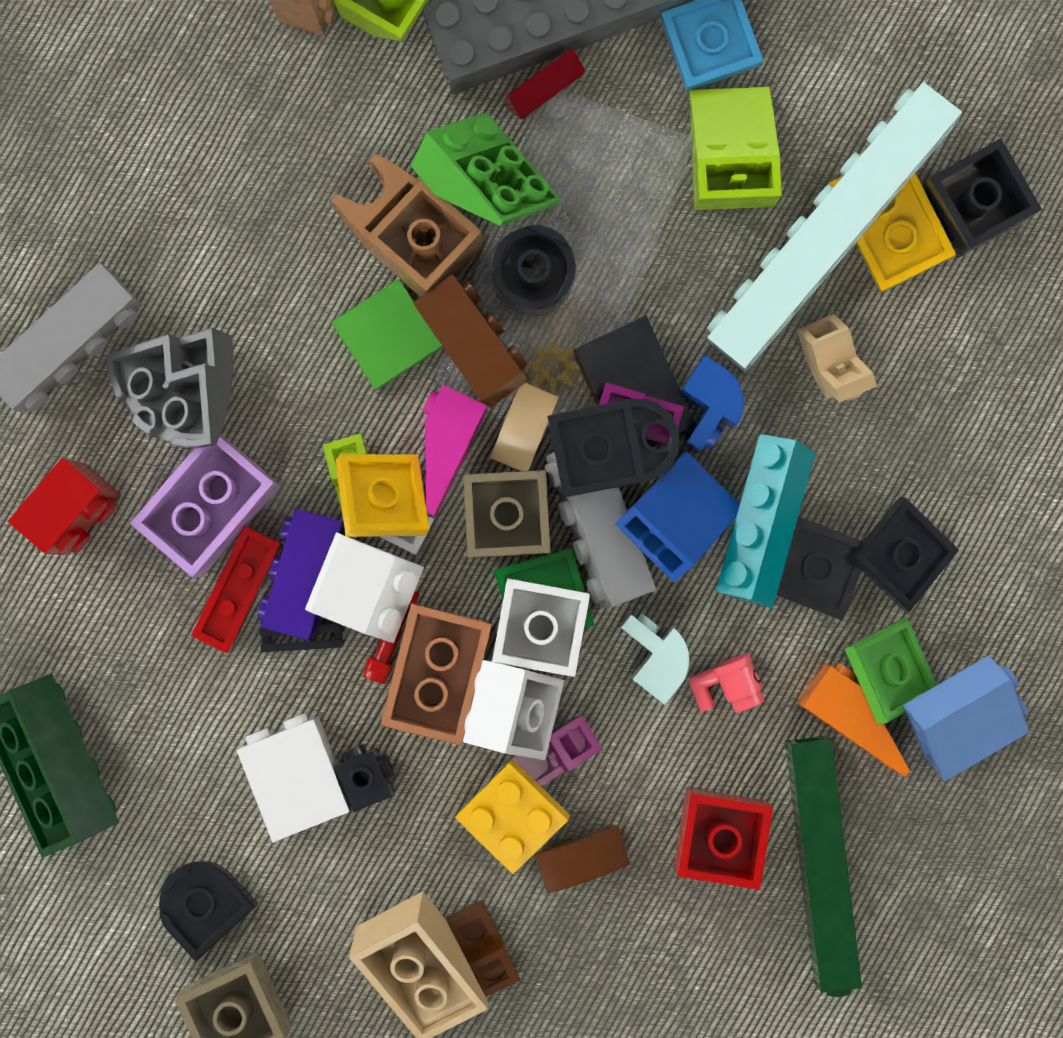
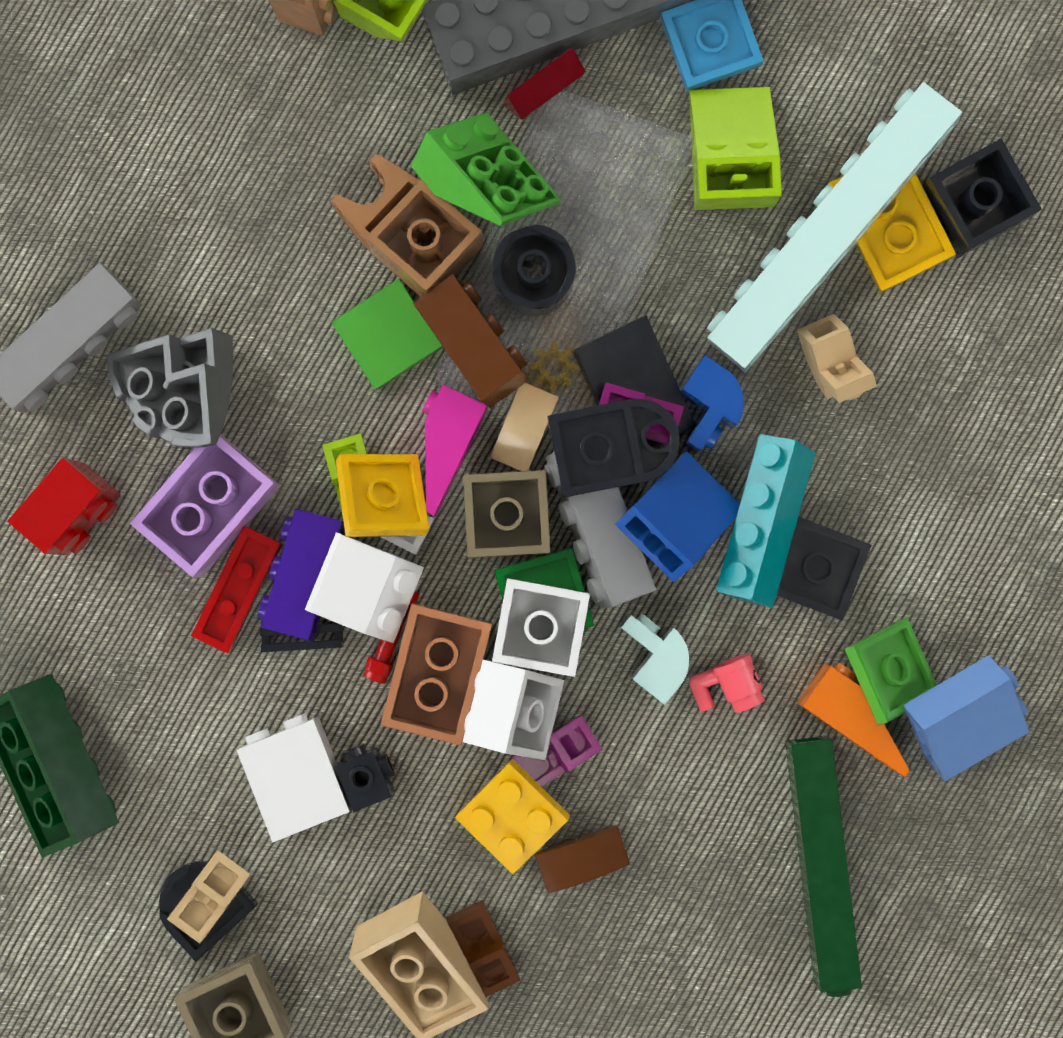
(208, 896): none -> tan slope
(723, 838): red brick -> none
(904, 554): black tile -> none

